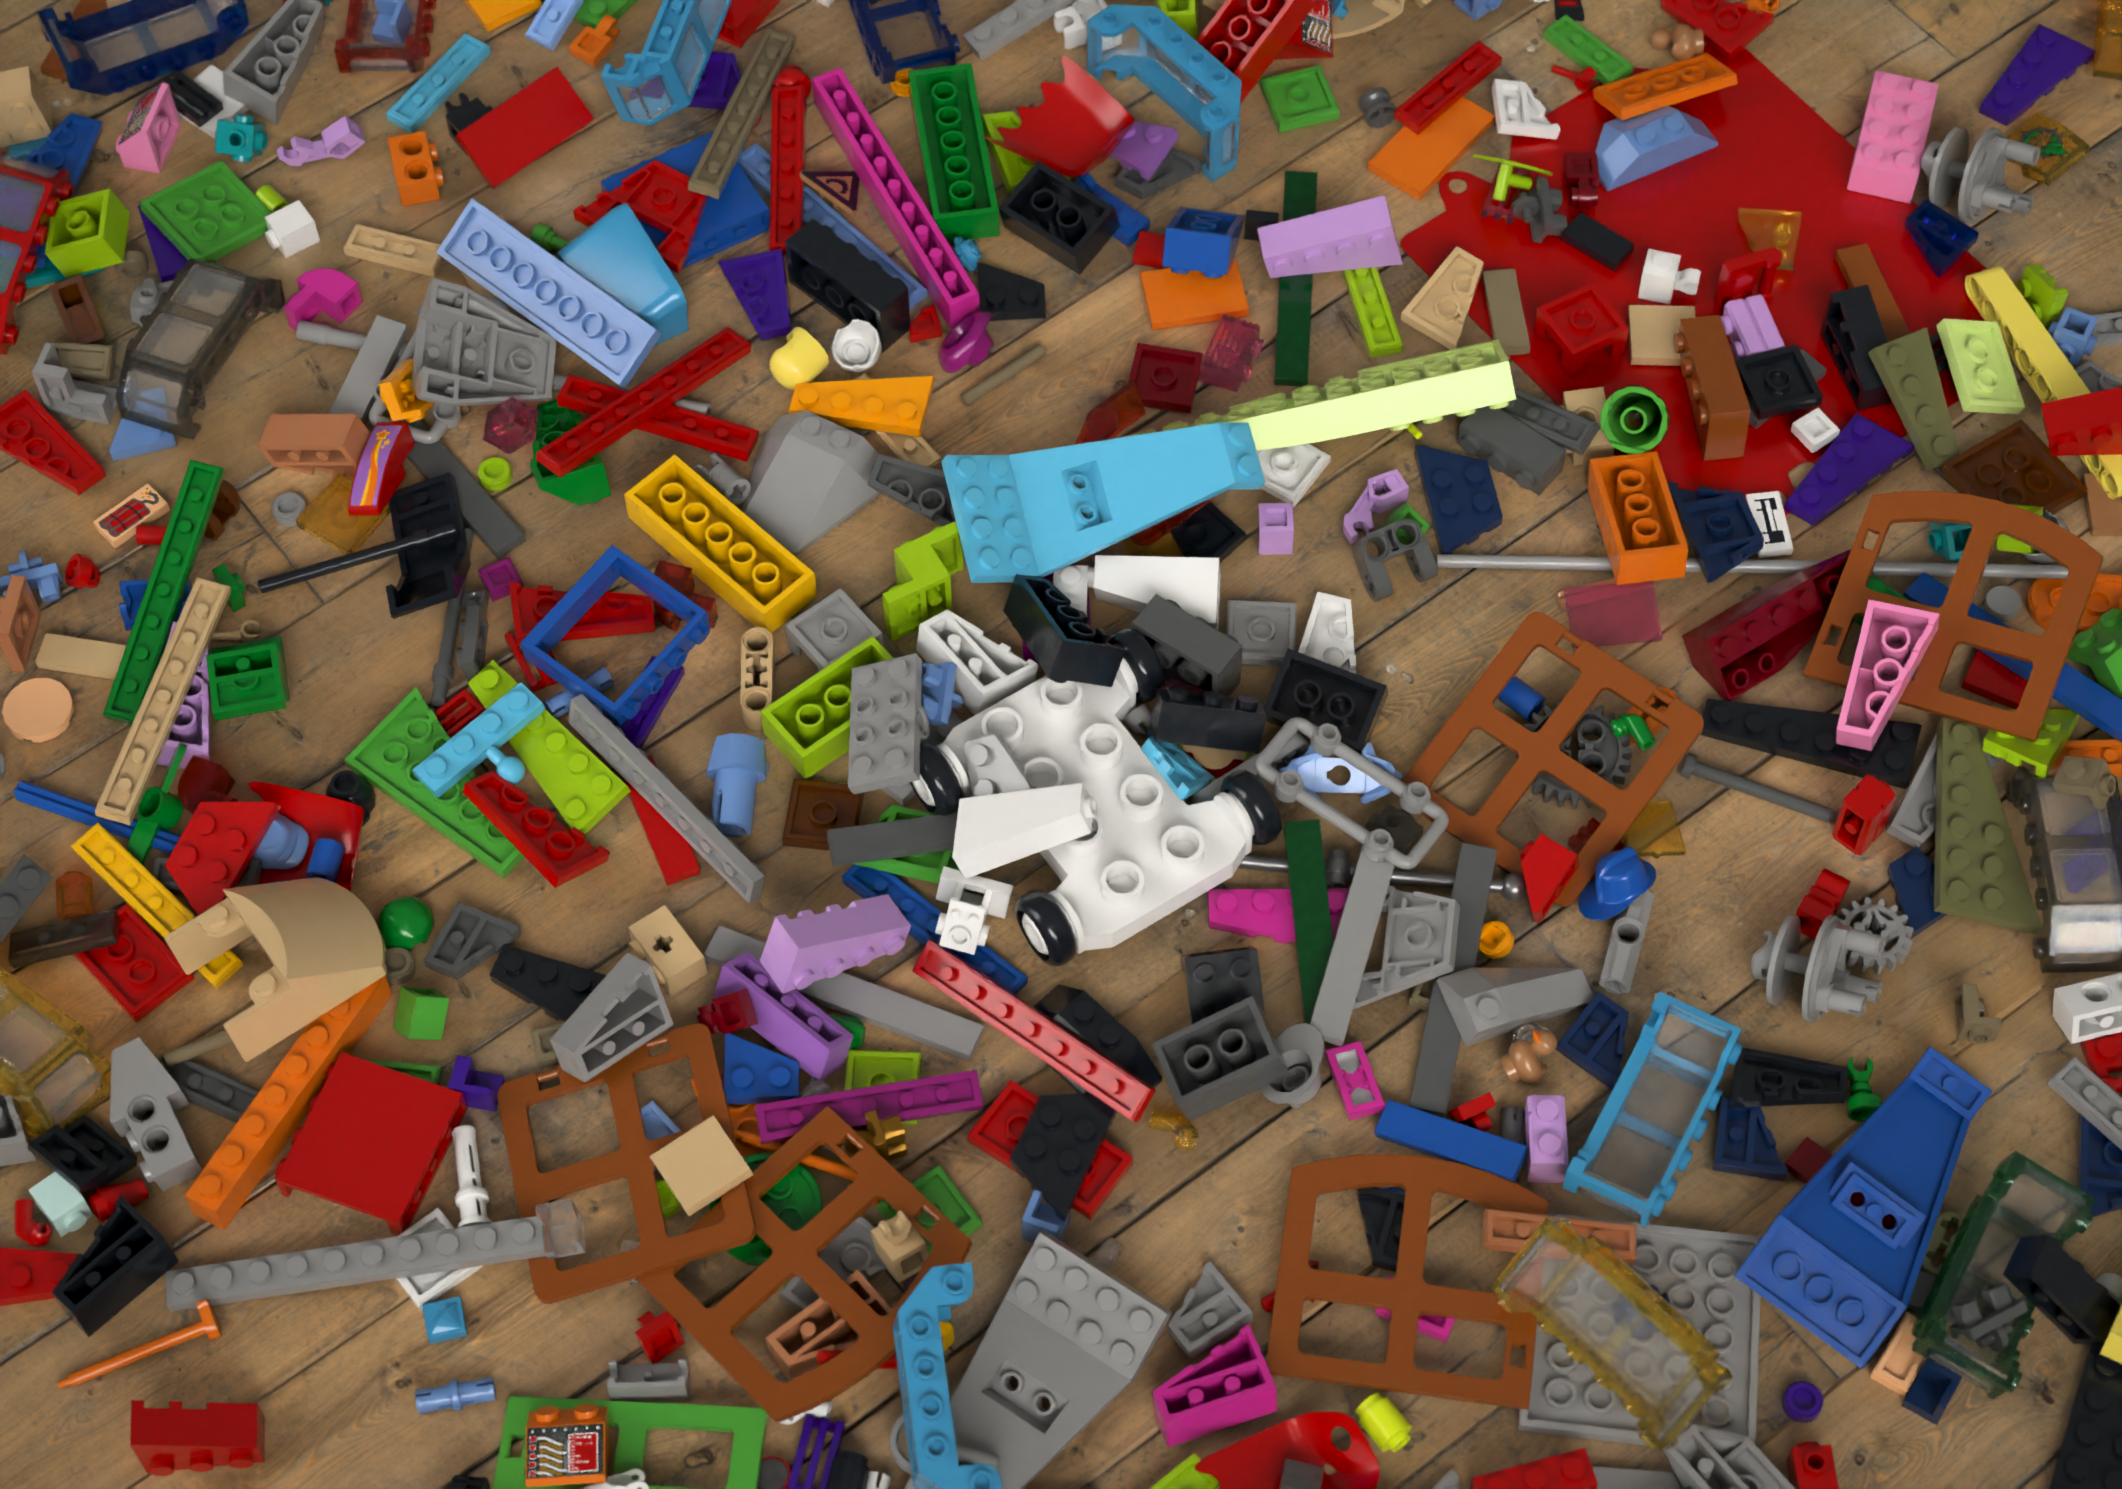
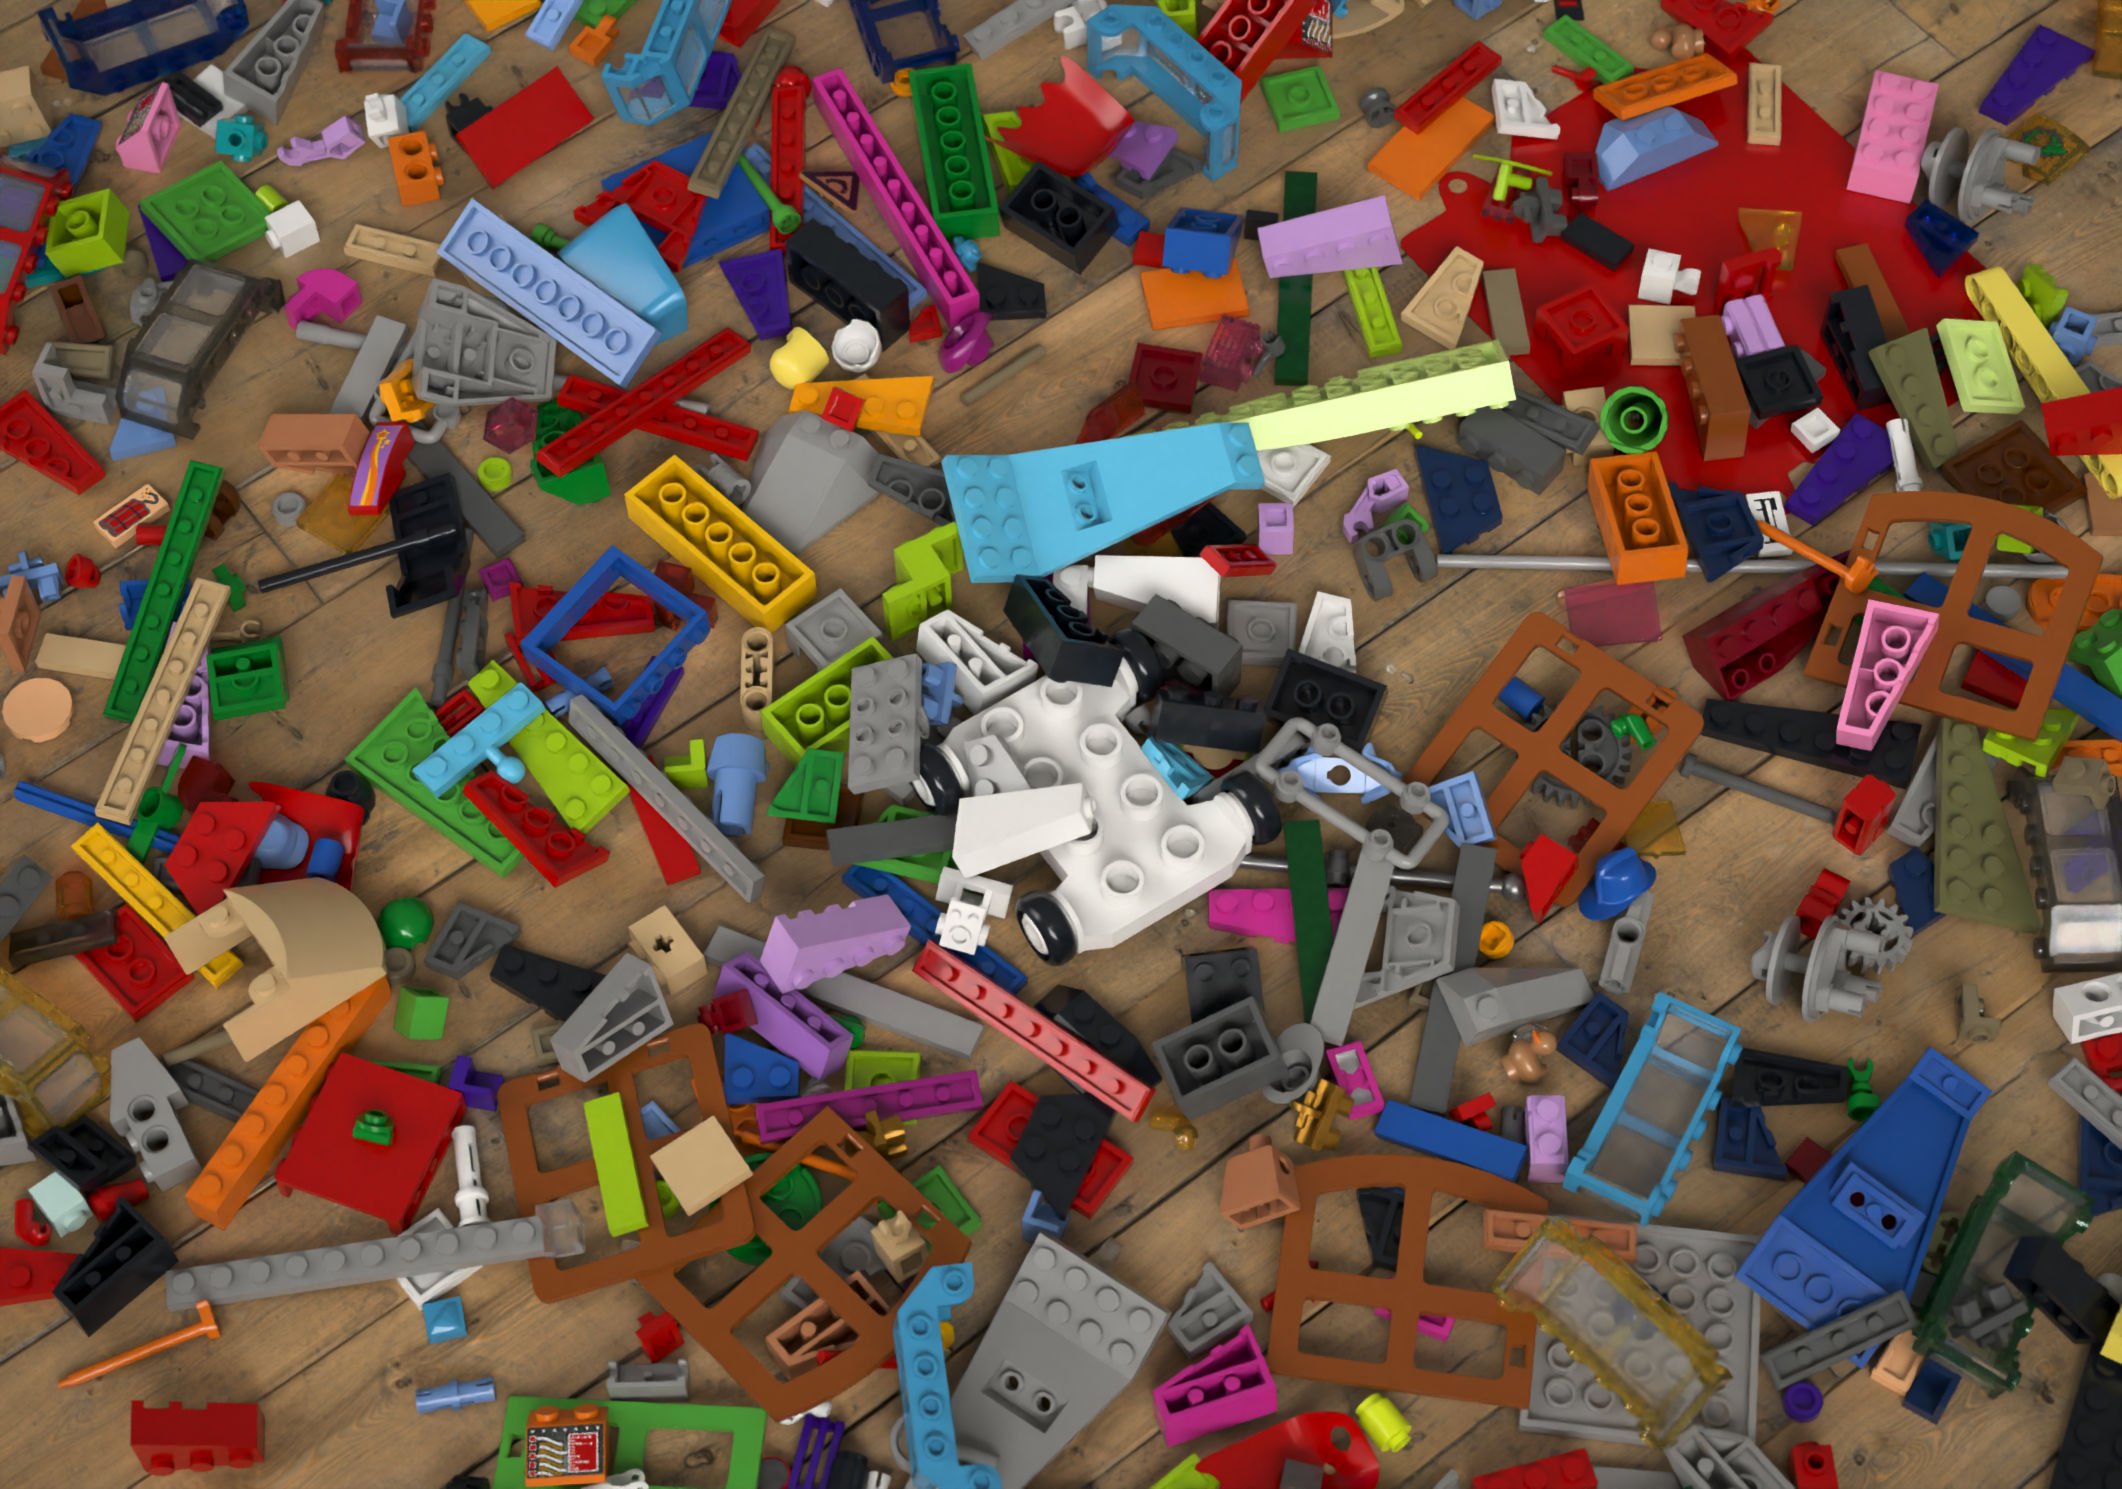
(374, 1127): none -> green plate
(385, 118): none -> white brick
(615, 1164): none -> lime tile
(688, 770): none -> lime panel
(783, 216): none -> bright green piece
(811, 788): none -> green wing
(843, 409): none -> red tile
(1238, 560): none -> red tile
(1258, 1185): none -> nougat torso
(1273, 348): none -> dark grey hand
(1317, 1115): none -> pearl gold hips
(1466, 808): none -> medium blue wing
(1764, 104): none -> tan tile
(1839, 1339): none -> dark grey tile
(1856, 578): none -> orange piece
(1903, 456): none -> white pin

